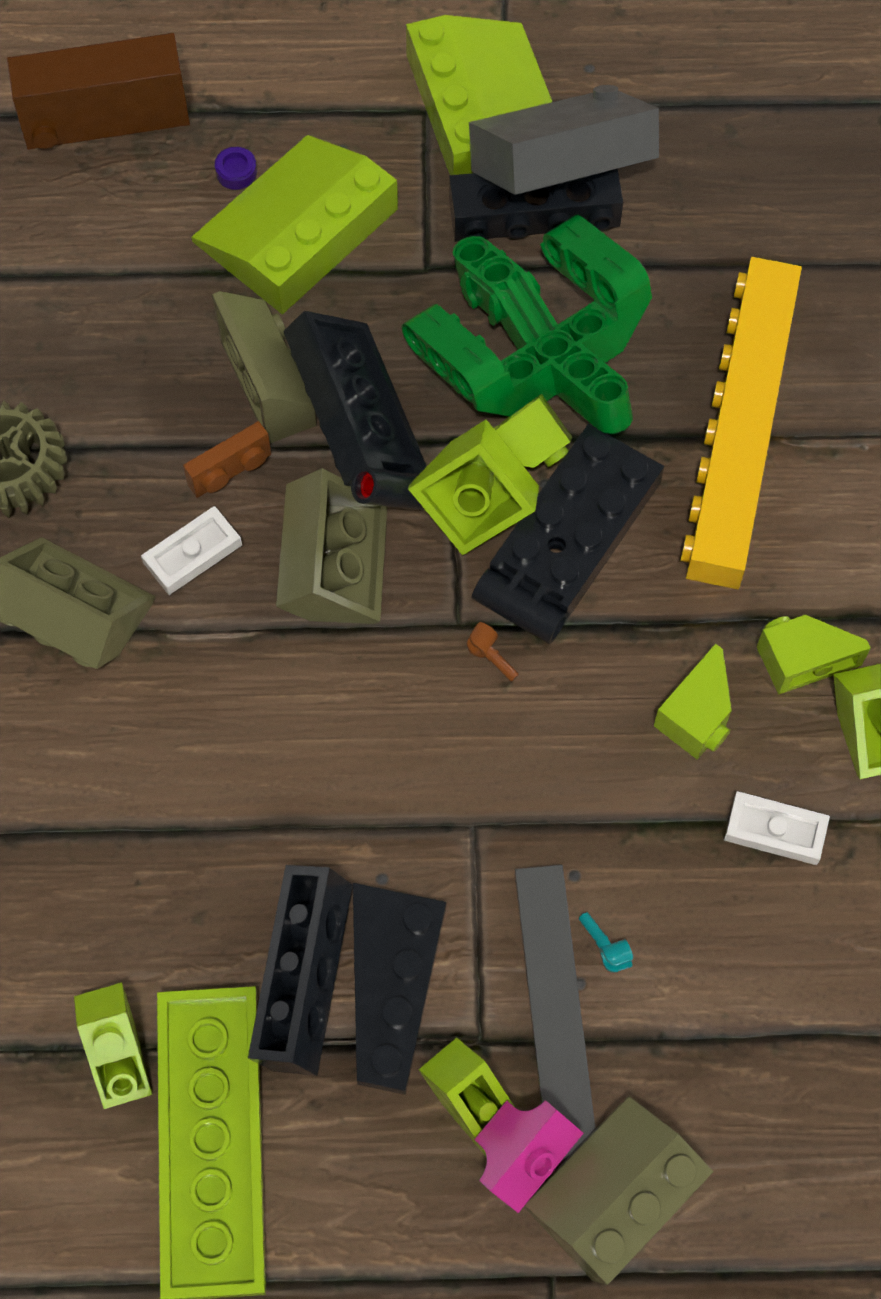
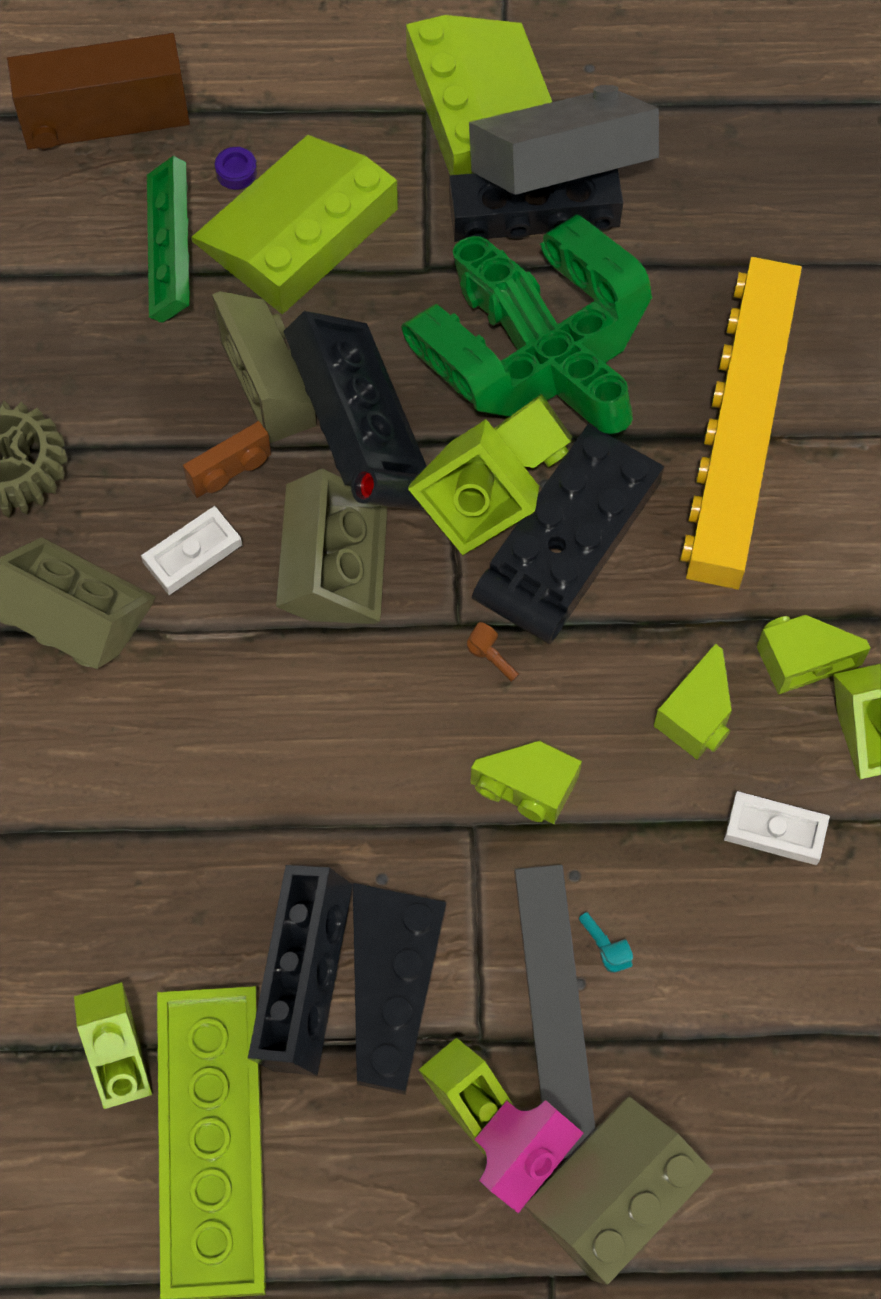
(167, 240): none -> green plate
(530, 777): none -> lime slope

